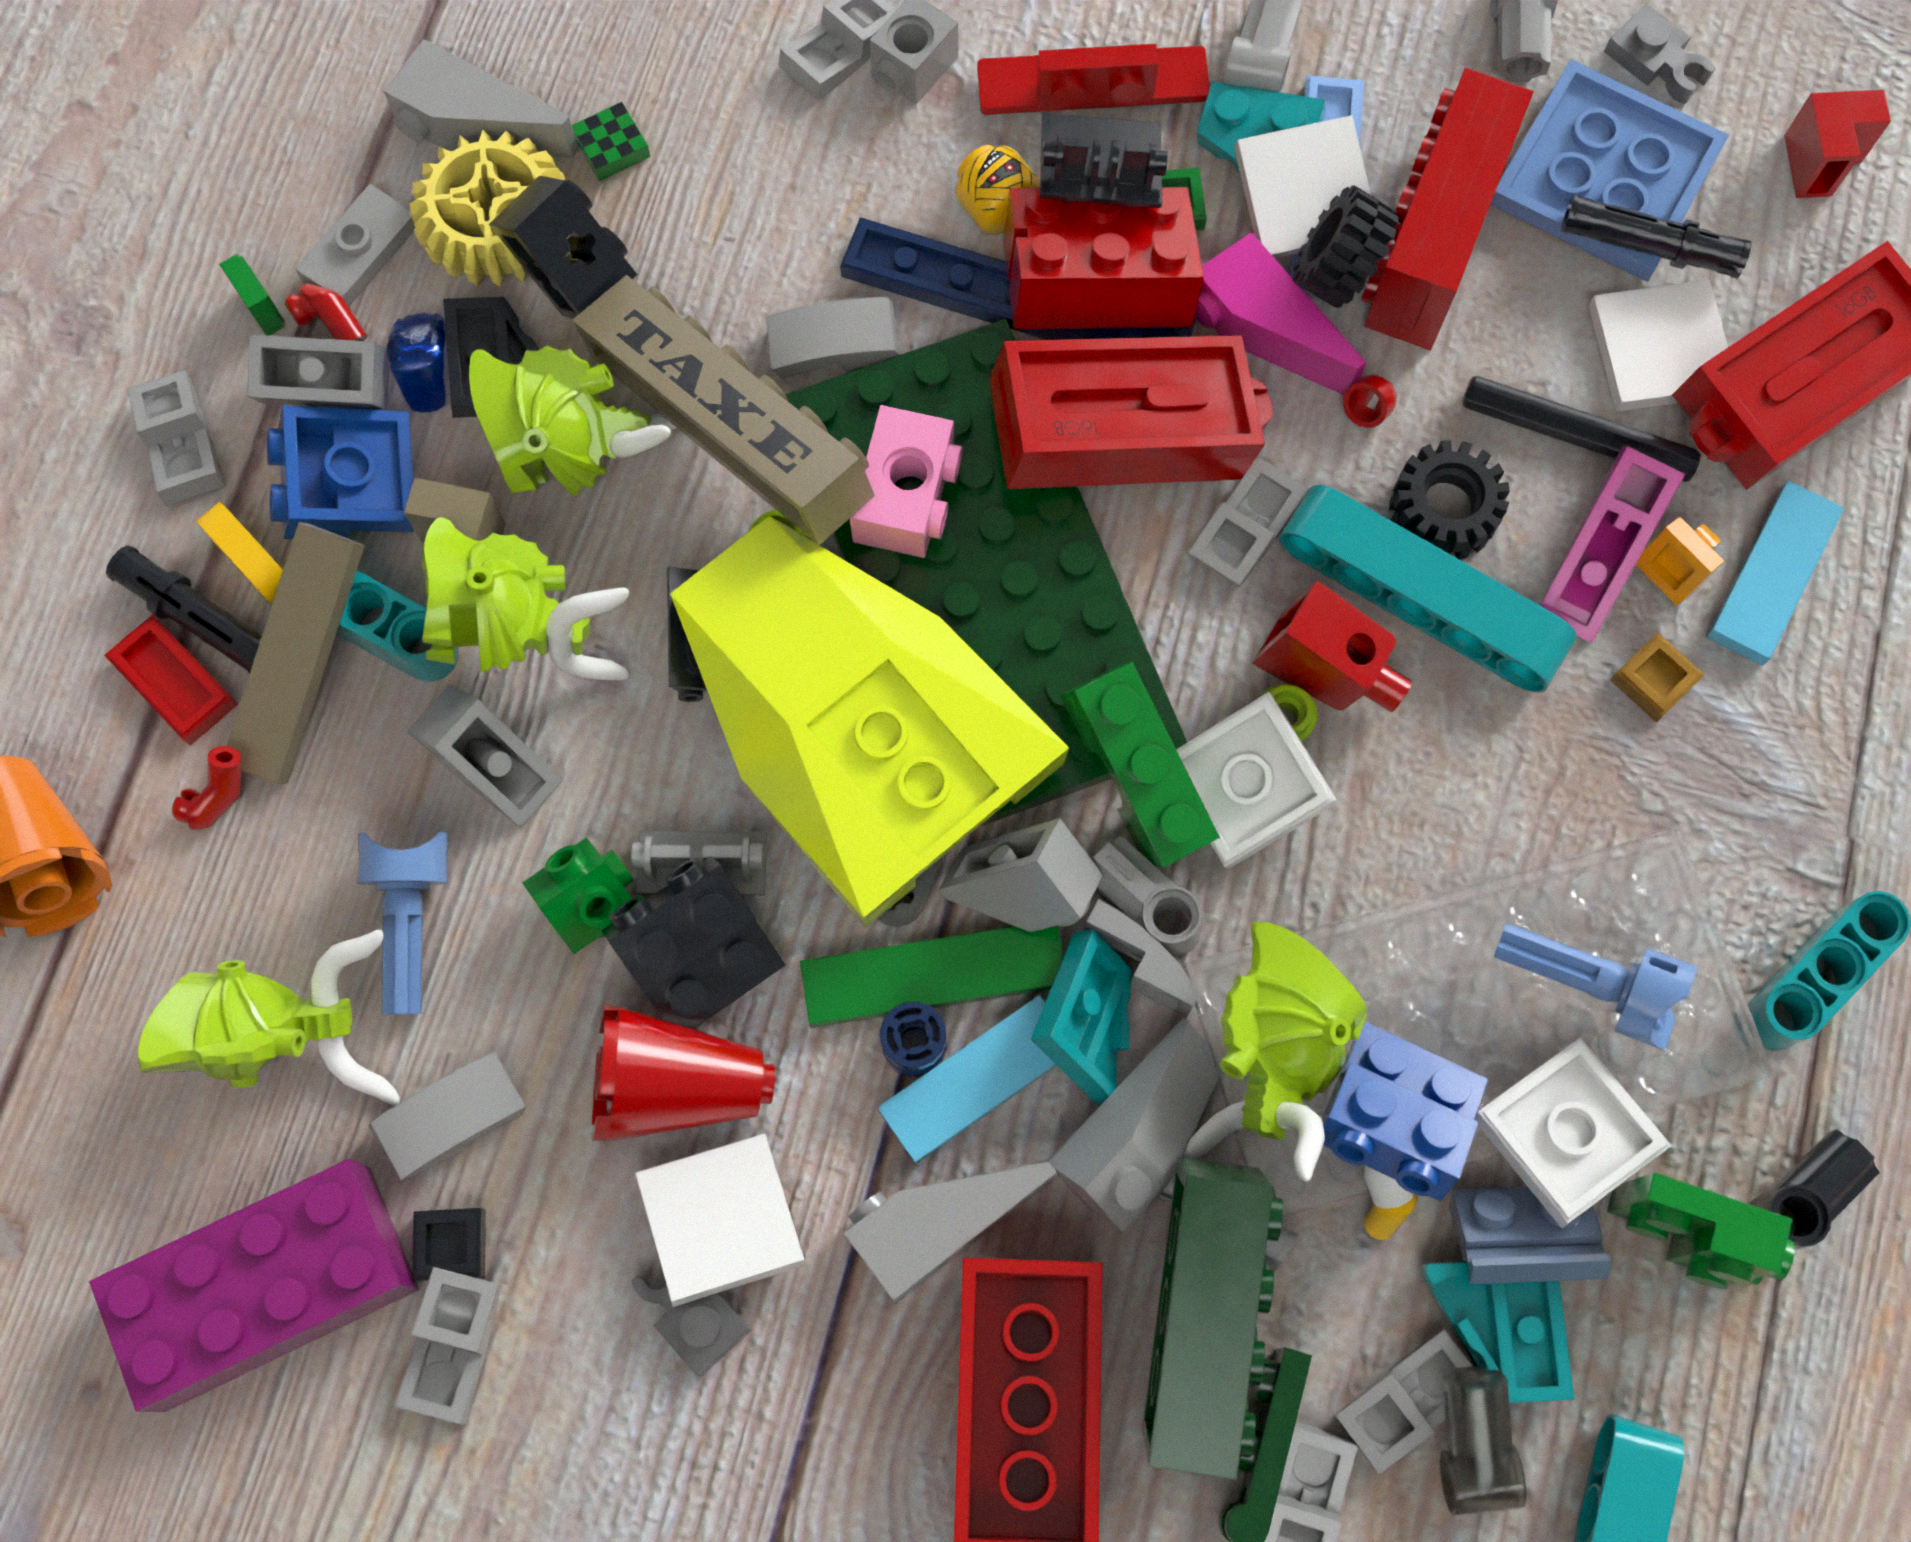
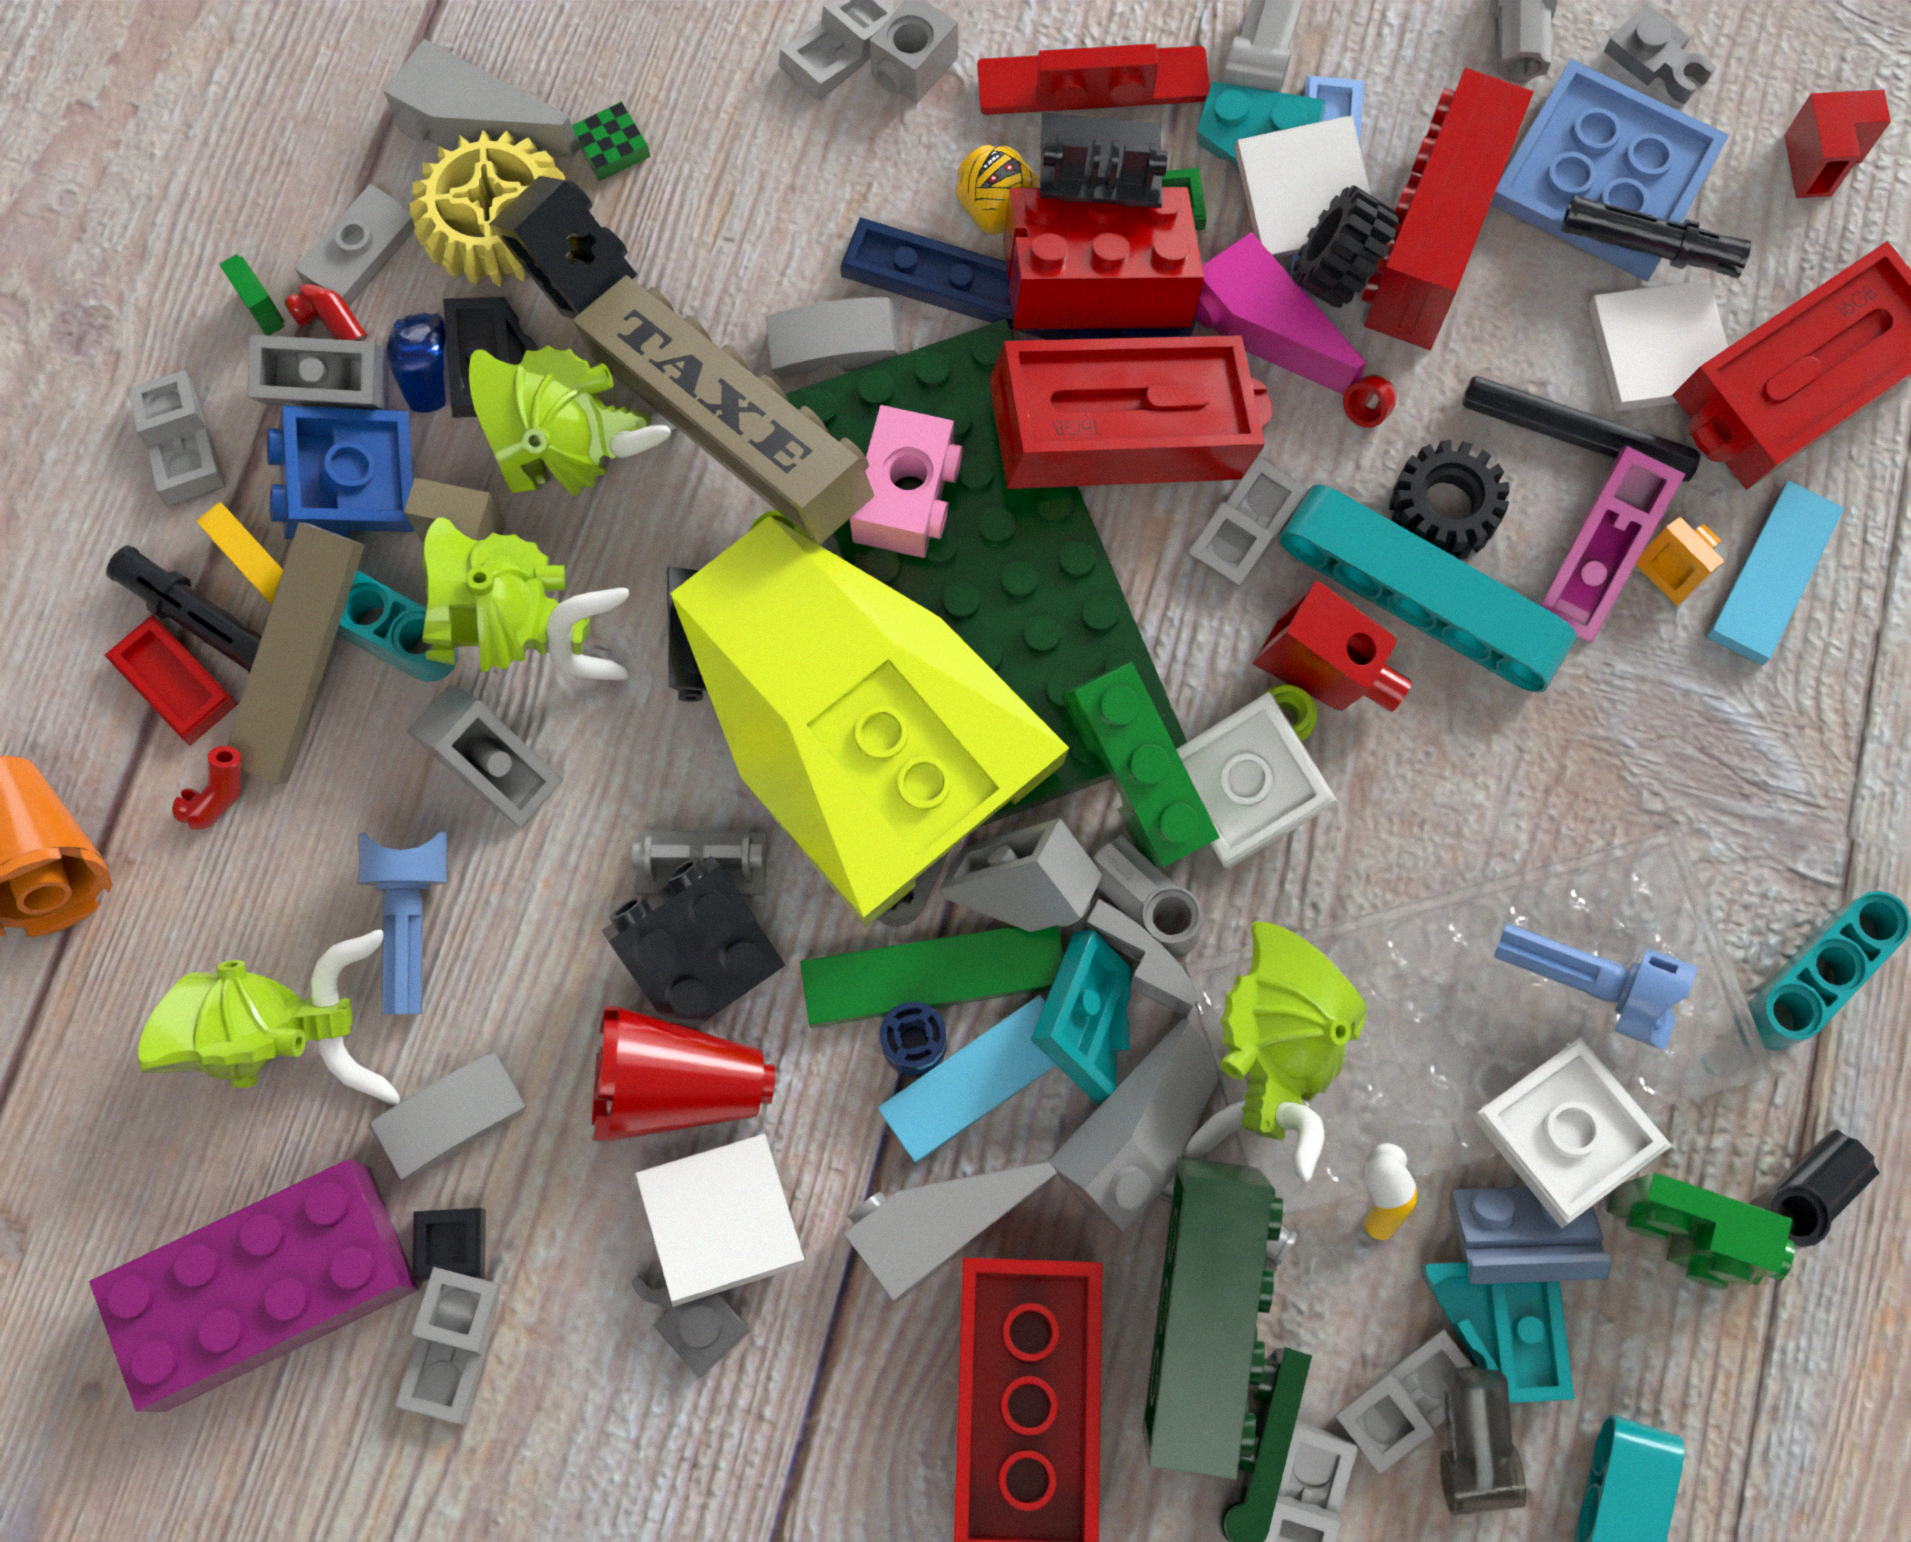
(580, 892): green brick -> none
(1403, 1112): plate -> none
(1657, 677): pearl gold tile -> none

